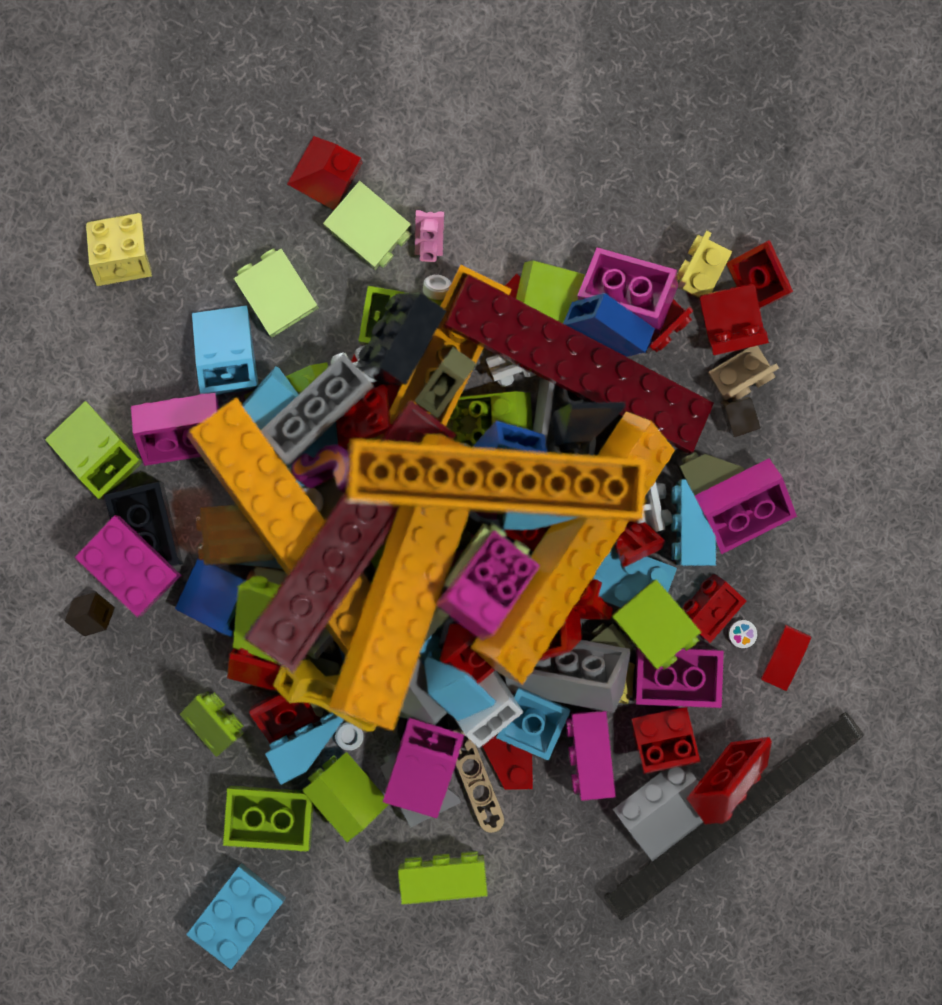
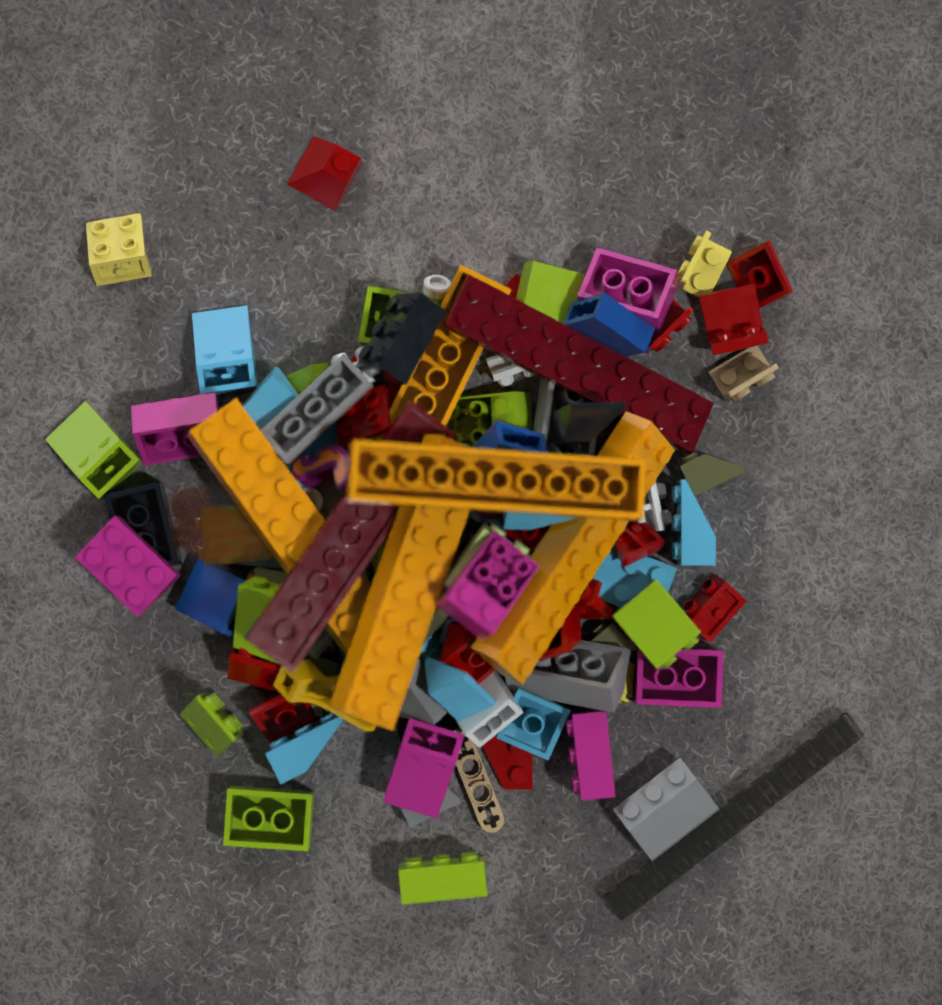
(89, 614): dark brown panel -> none
(236, 916): medium azure brick -> none
(275, 292): yellowish green brick -> none
(345, 795): lime brick -> none
(349, 736): white tile -> none
(368, 226): yellowish green brick -> none
(429, 235): bright pink hips -> none
(445, 382): olive slope -> none
(665, 740): red slope -> none
(730, 779): red slope -> none
(740, 416): dark brown panel -> none
(742, 634): white tile -> none
(746, 505): dark pink brick -> none
(786, 658): red slope -> none

